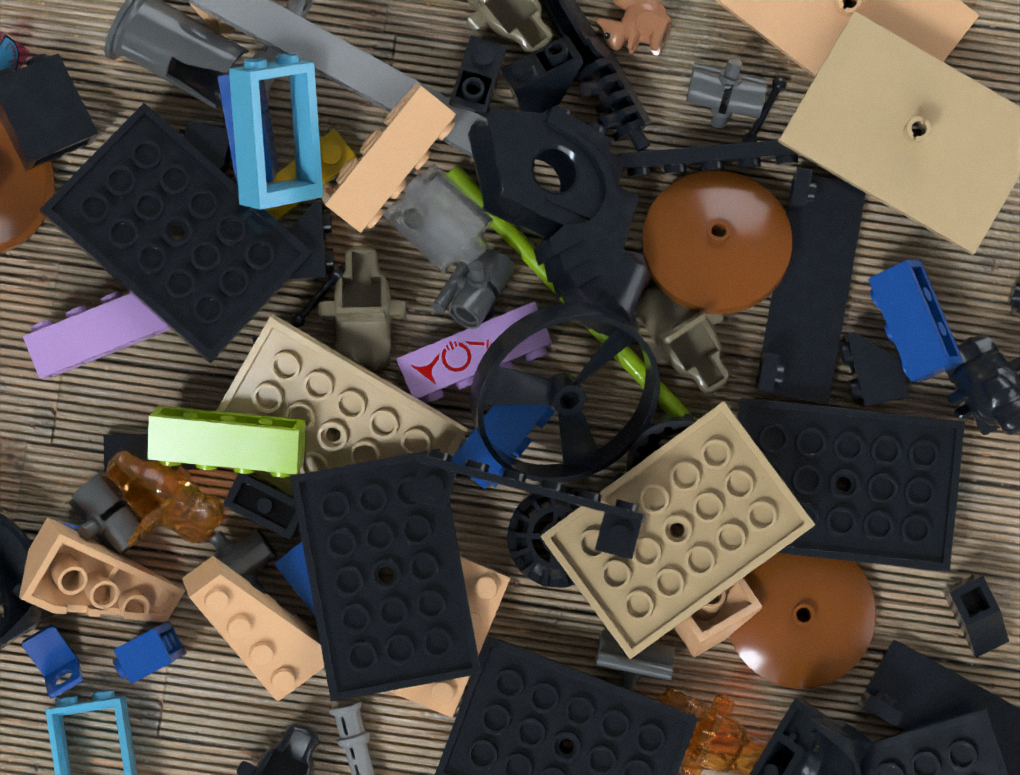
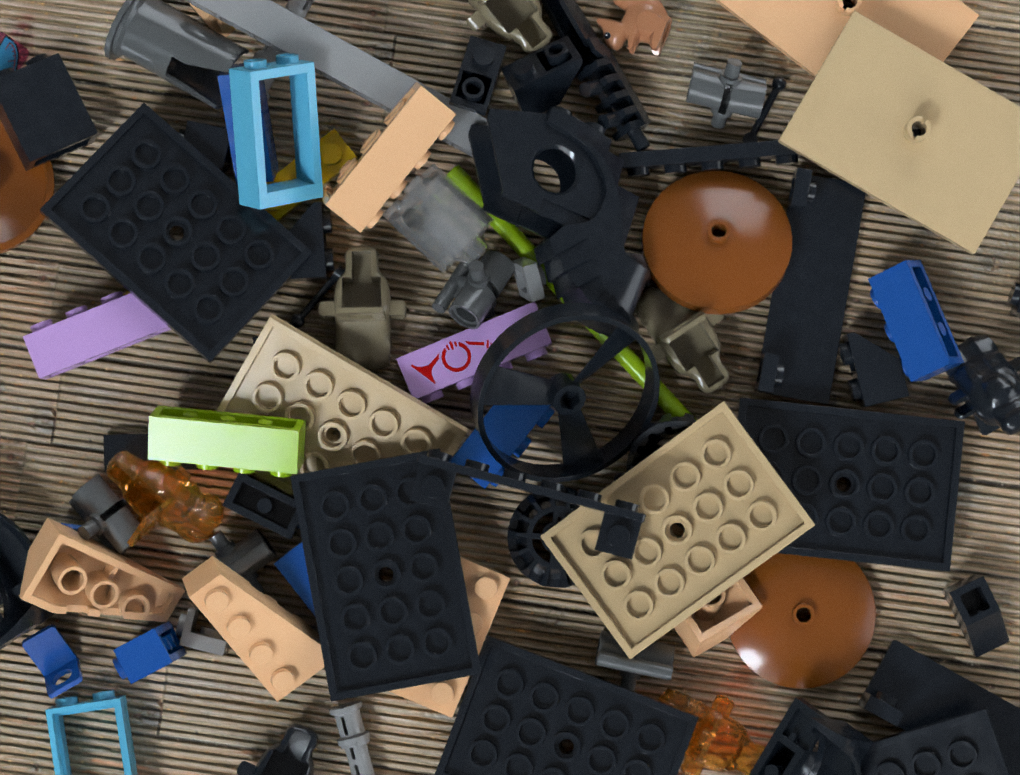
(206, 640): none -> light grey bracket
(529, 279): none -> light grey plate

